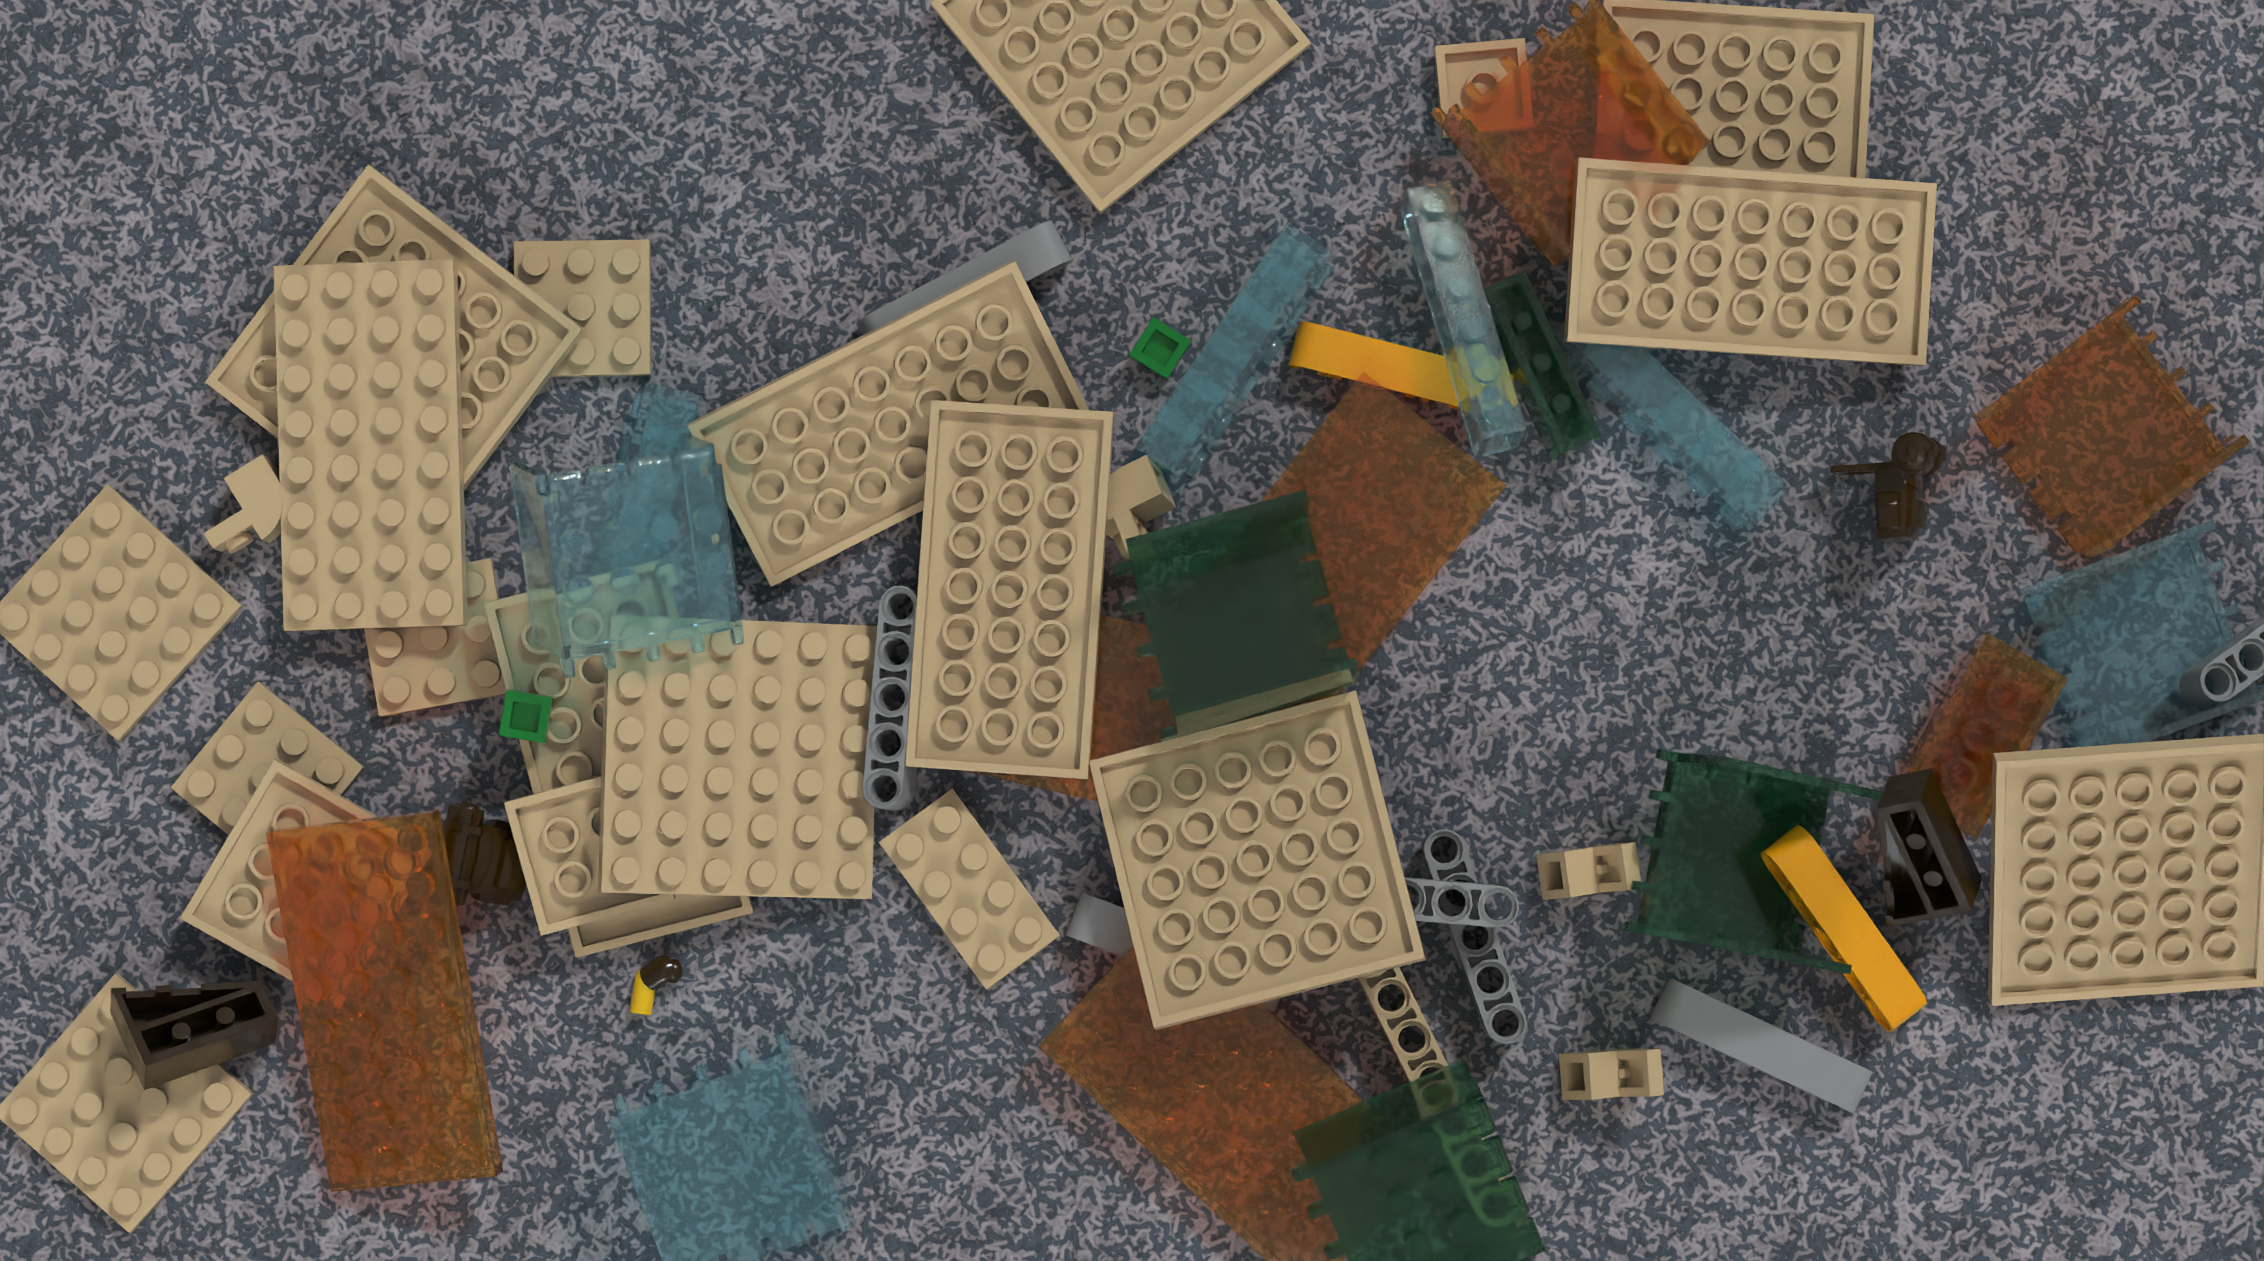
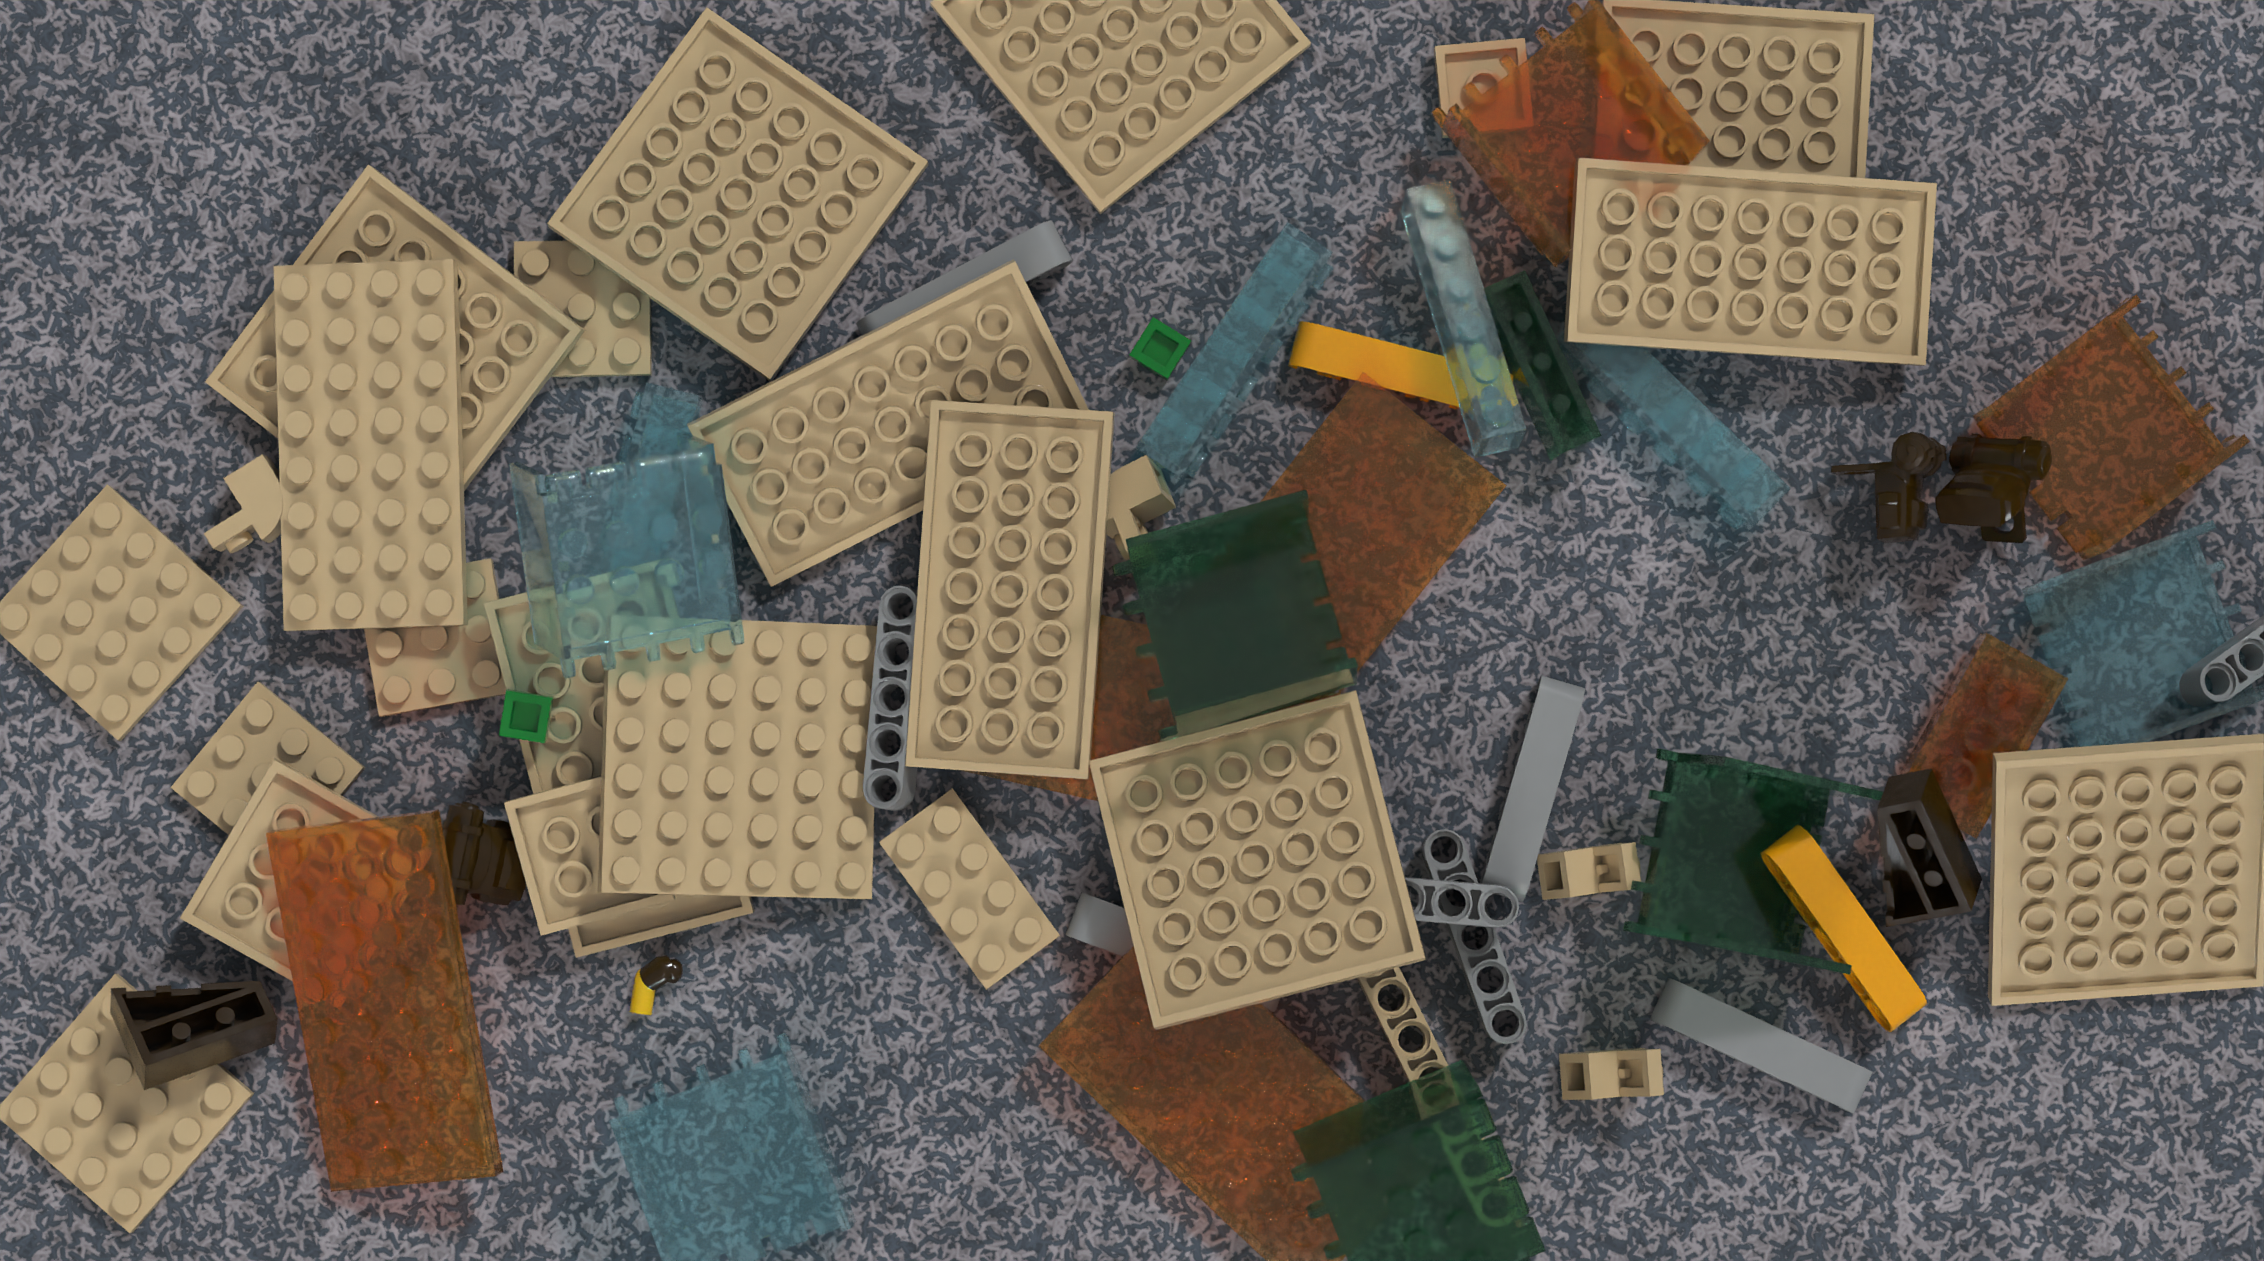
(738, 194): none -> tan plate
(1533, 786): none -> light grey beam
(1992, 484): none -> dark brown piece

